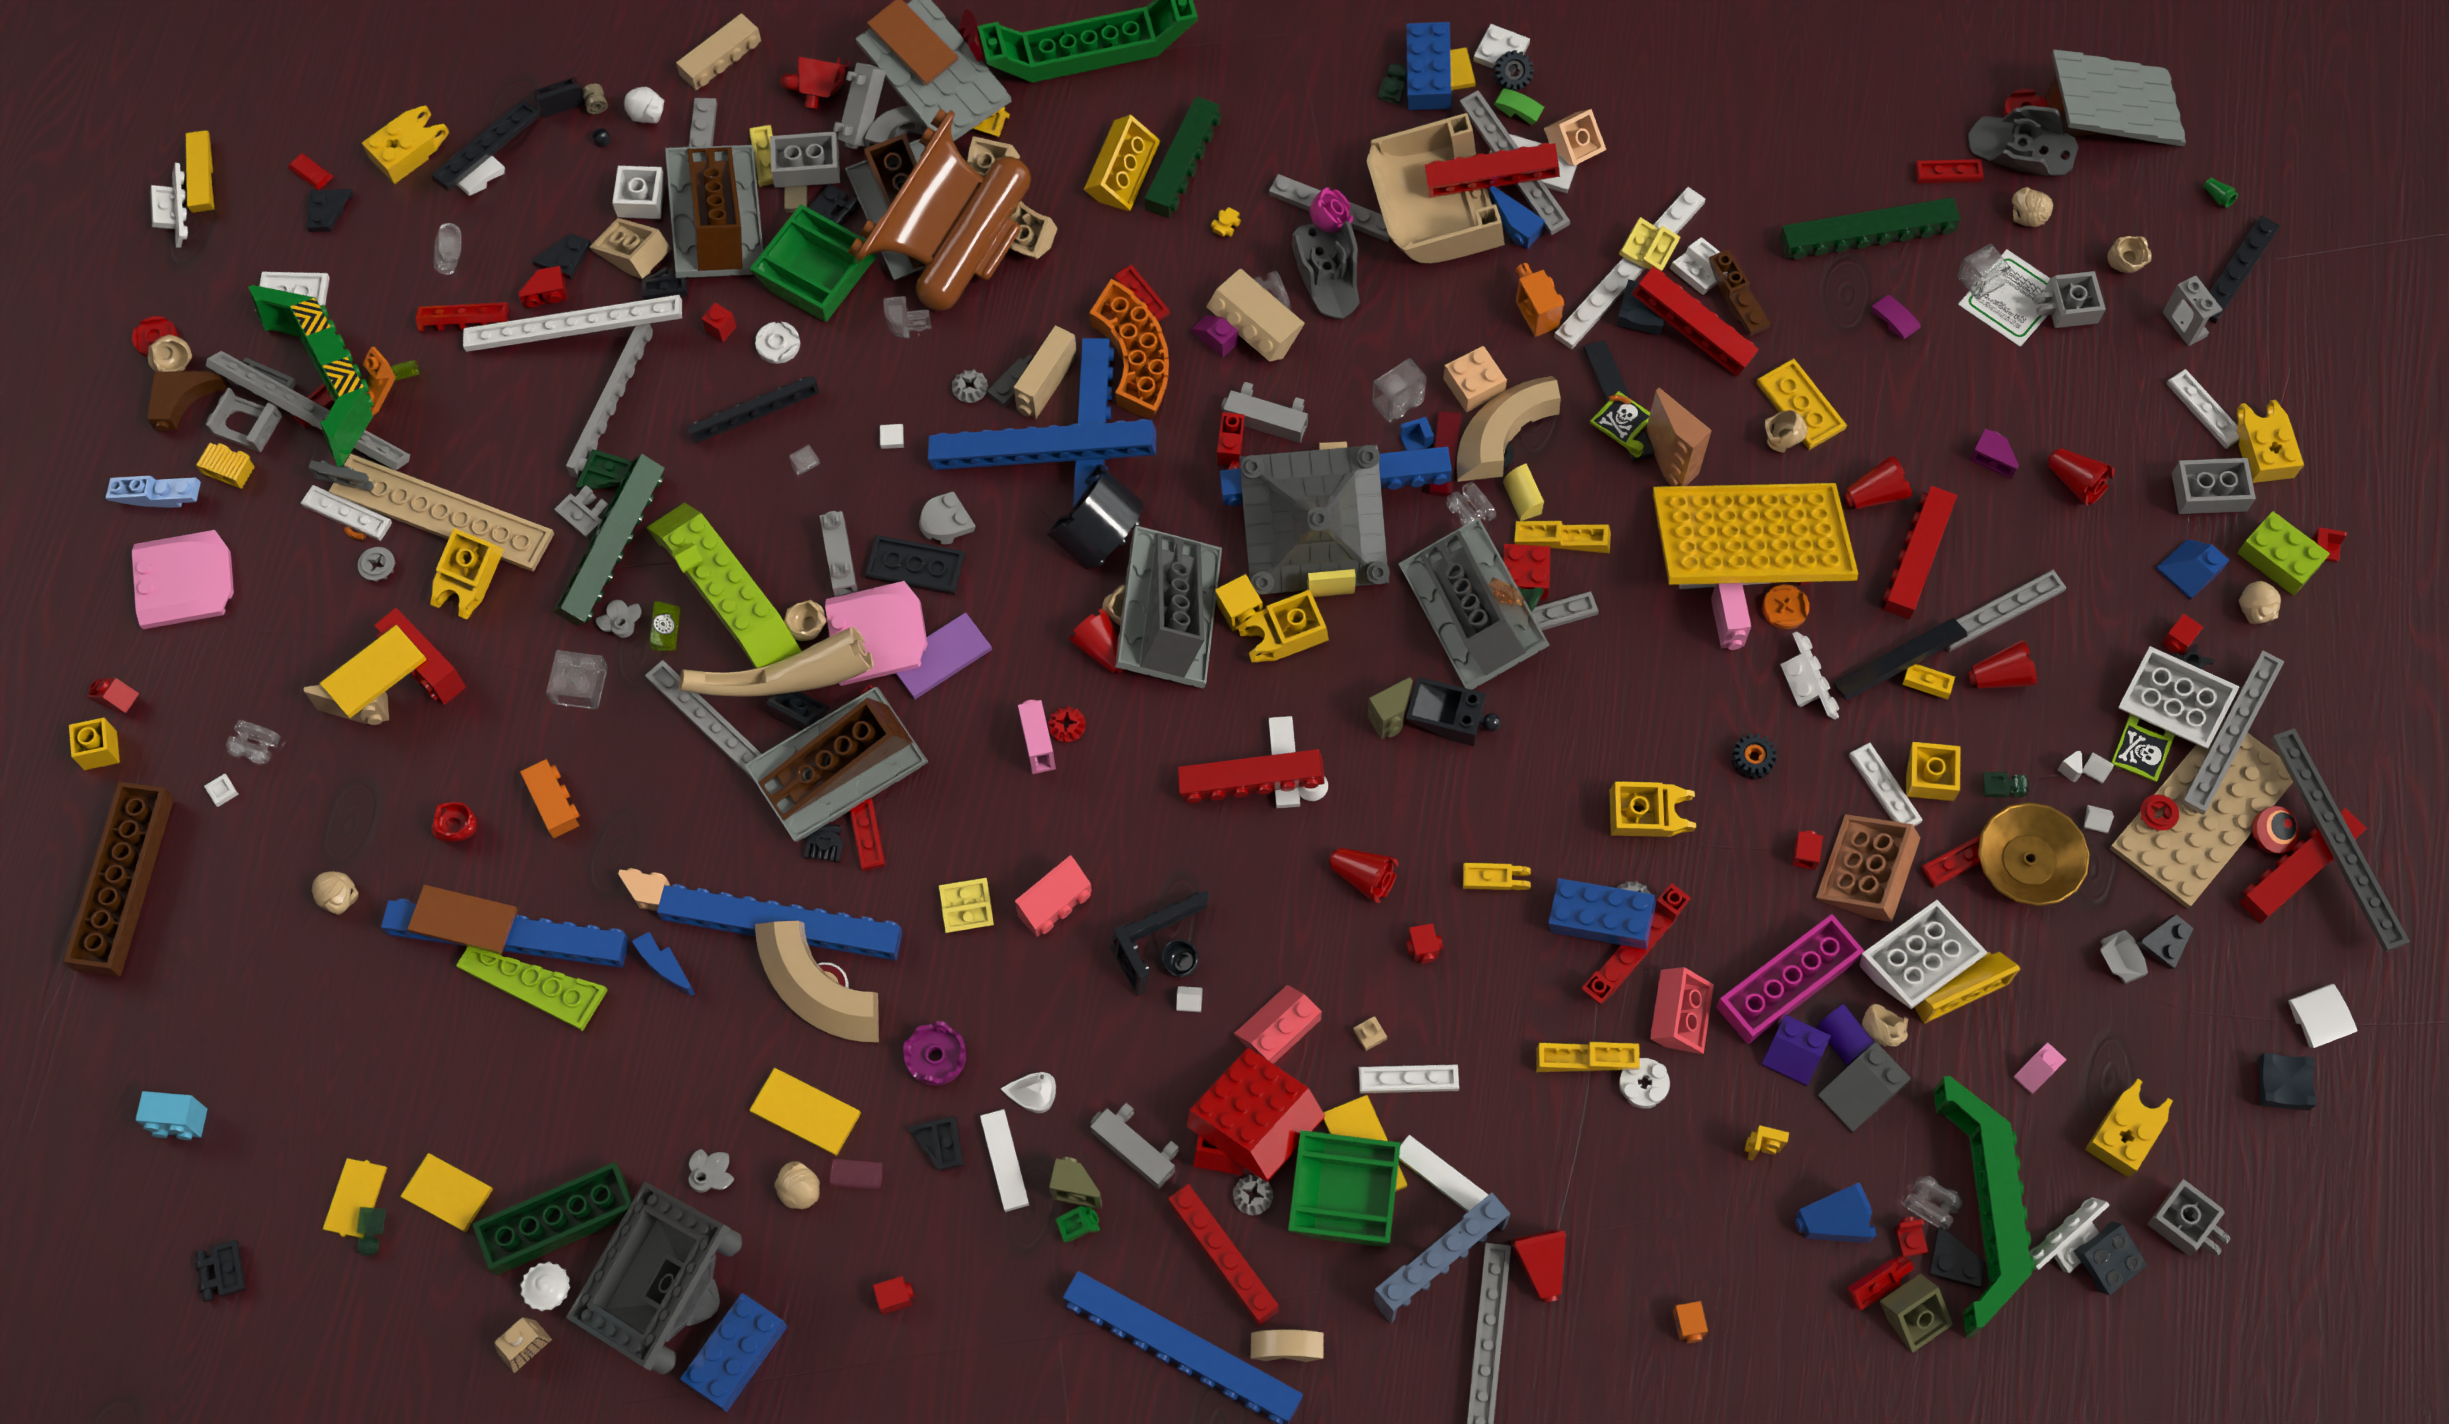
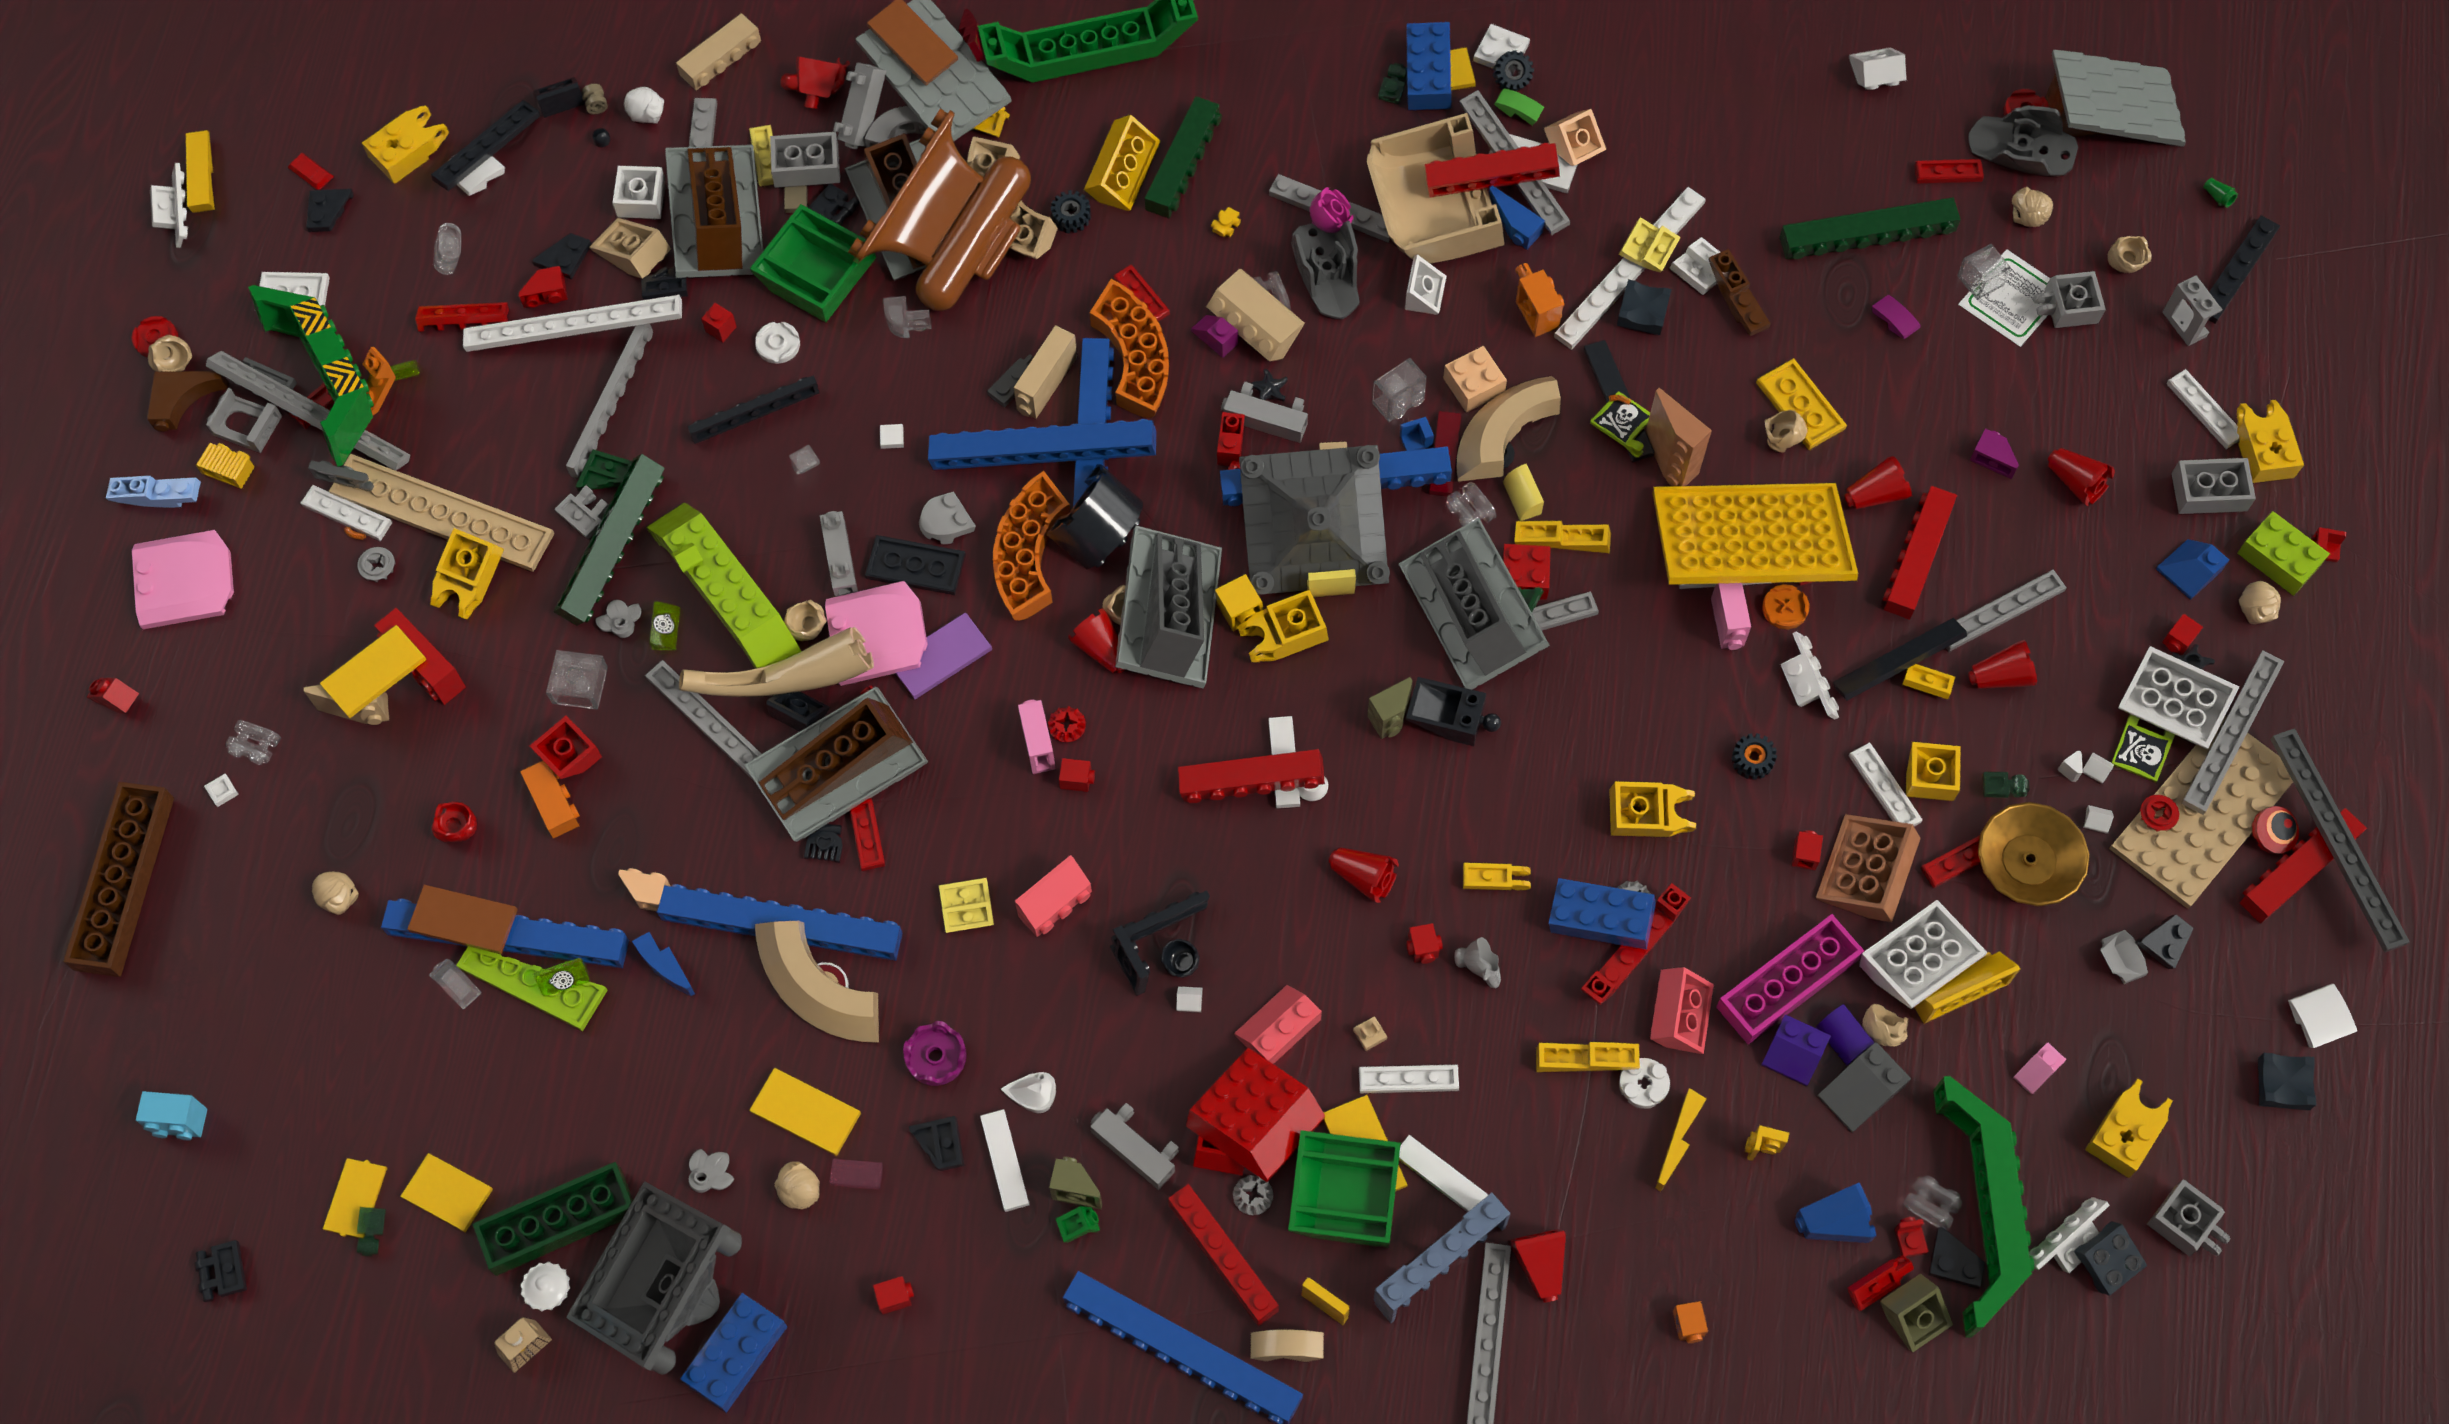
(94, 743): yellow head -> none
(455, 983): none -> clear brick
(562, 977): none -> clear neon green slope
(566, 749): none -> red slope
(970, 394): light grey gear -> none
(1021, 544): none -> orange brick
(1070, 221): none -> black bush
(1076, 775): none -> red brick
(1270, 387): none -> black animal
(1325, 1301): none -> yellow tile
(1424, 287): none -> white slope
(1480, 961): none -> light grey hair
(1507, 593): clear orange plate -> none
(1691, 1106): none -> yellow slope
(1695, 321): red brick -> none
(1878, 67): none -> white slope

